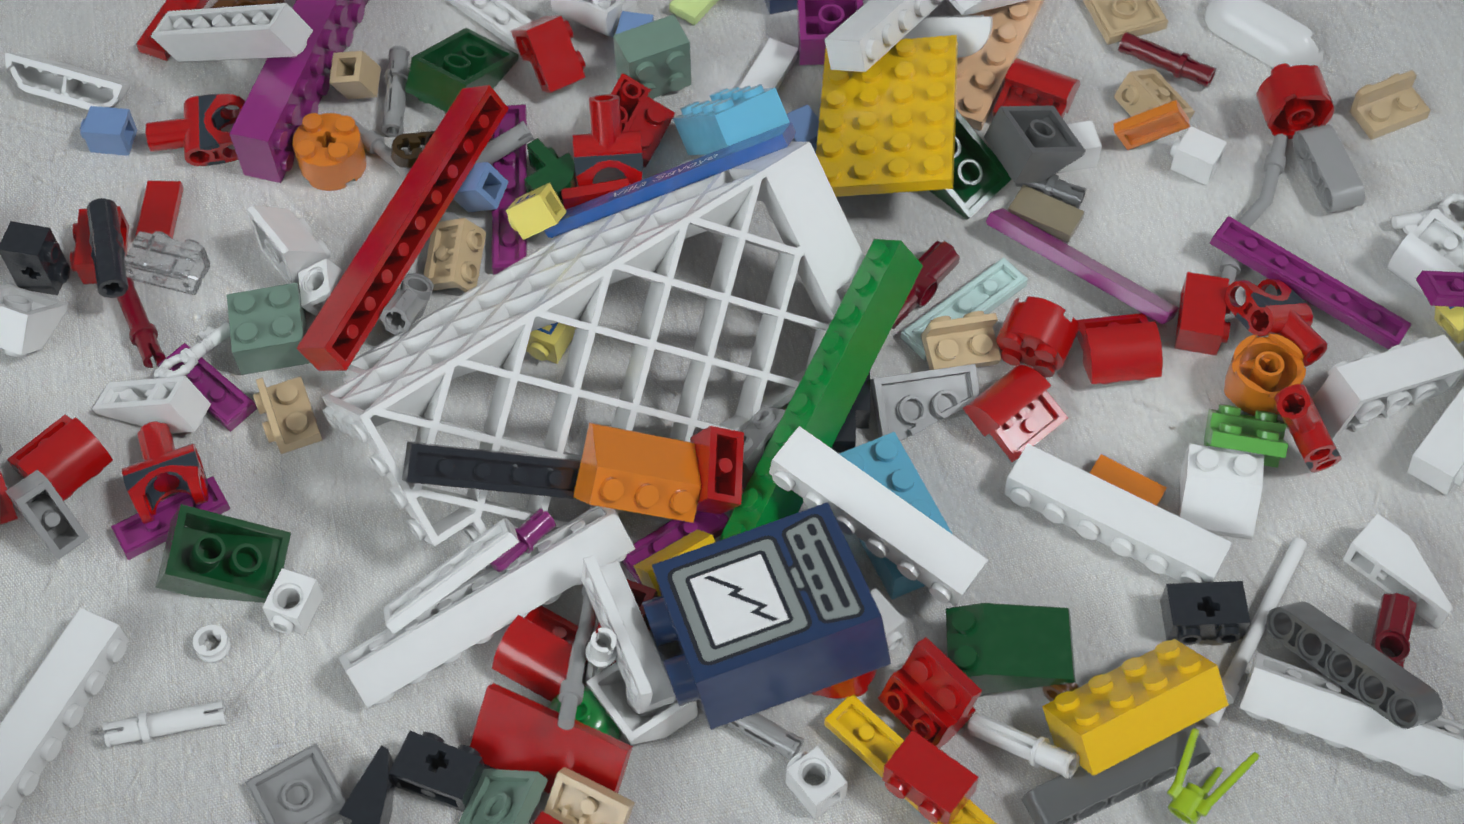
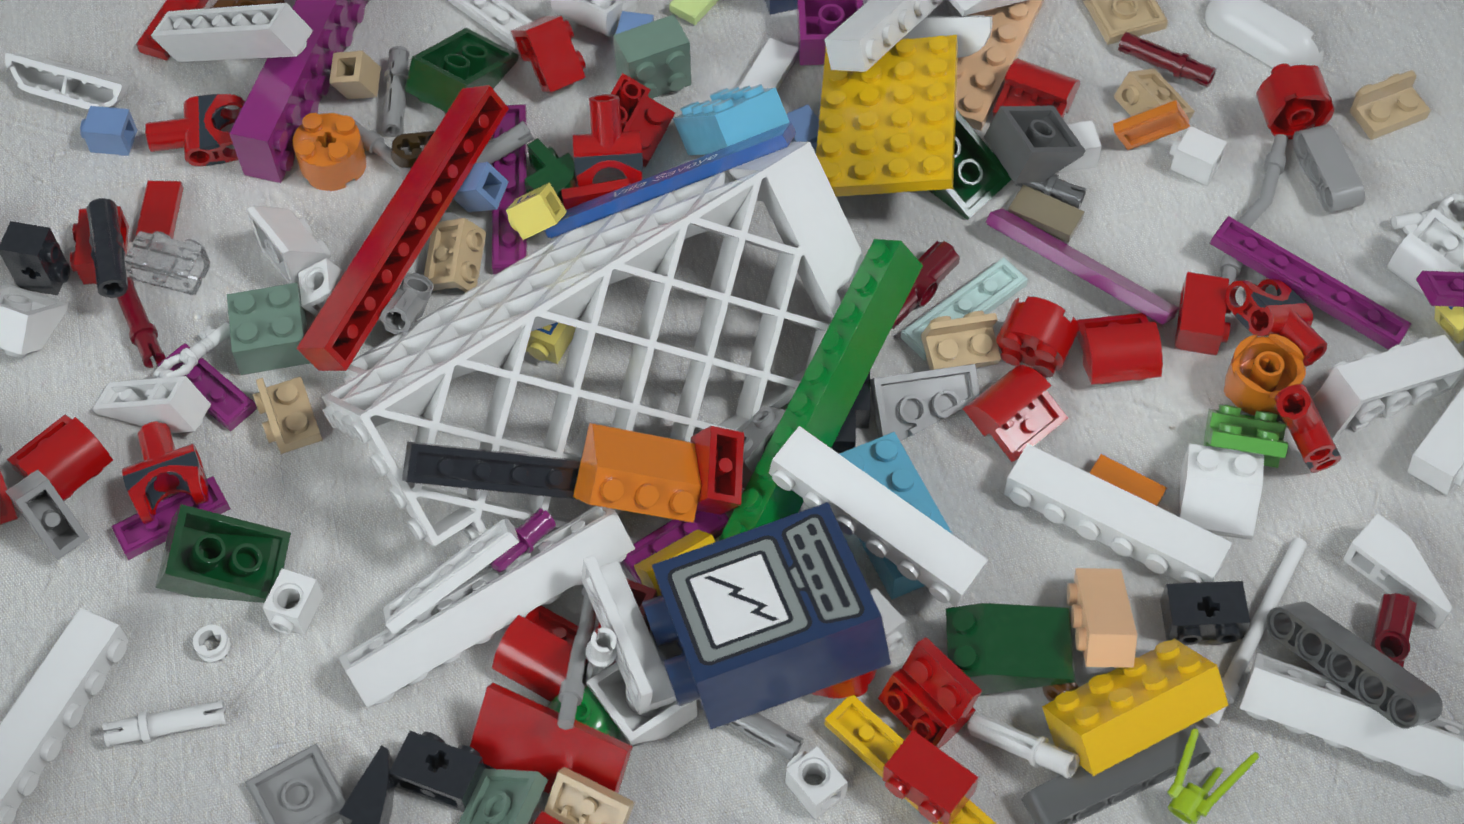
(1102, 617): none -> light nougat brick

